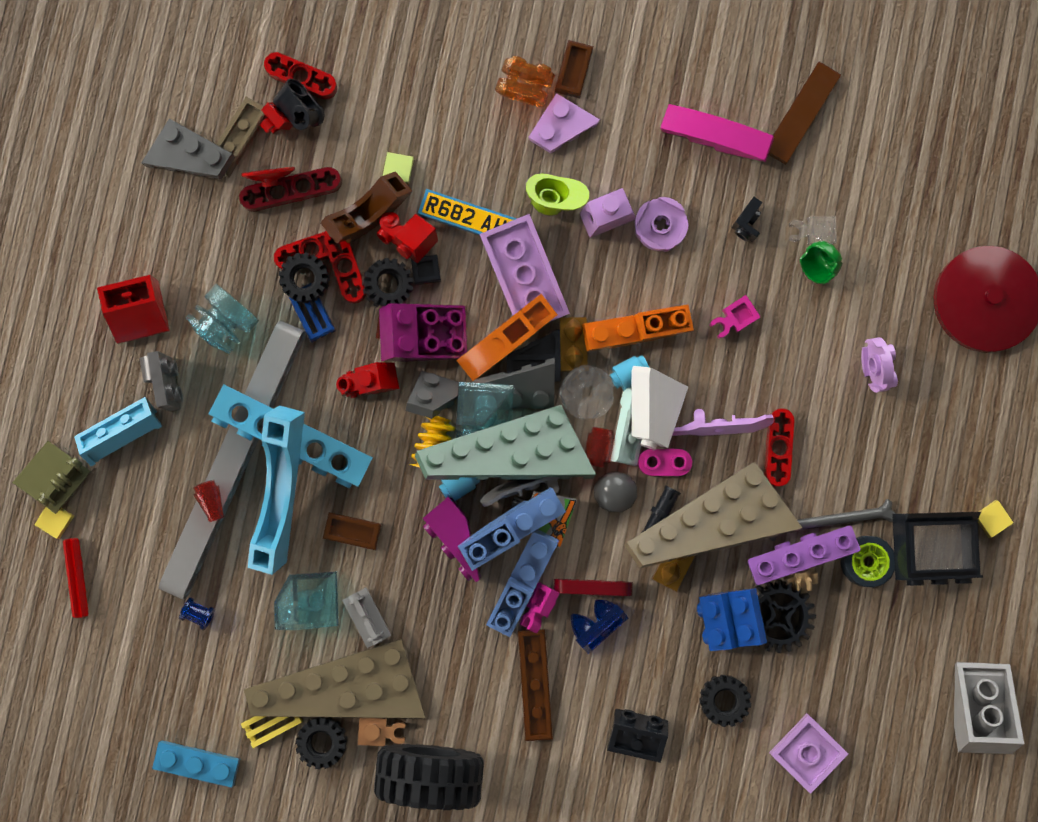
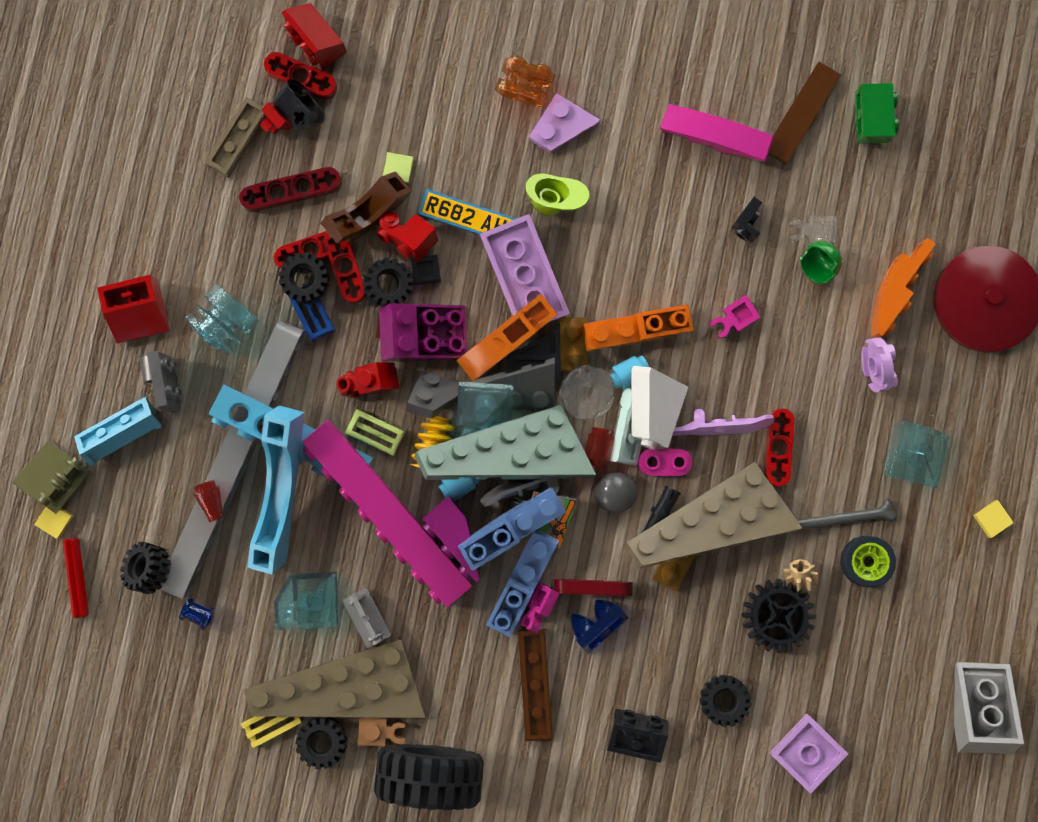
(145, 568): none -> black tyre
(187, 152): dark grey wing -> none
(196, 763): dark azure plate -> none
(268, 177): red dish -> none
(313, 35): none -> red slope
(352, 531): reddish brown tile -> none
(354, 422): none -> yellowish green tile
(387, 512): none -> dark pink brick
(574, 69): reddish brown tile -> none
(607, 213): lavender torso -> none
(655, 210): lavender plate -> none
(732, 619): blue plate -> none
(803, 555): medium lavender bracket -> none
(876, 113): none -> green brick
(892, 294): none -> orange slope
(916, 454): none -> clear light blue slope
(936, 547): window -> none

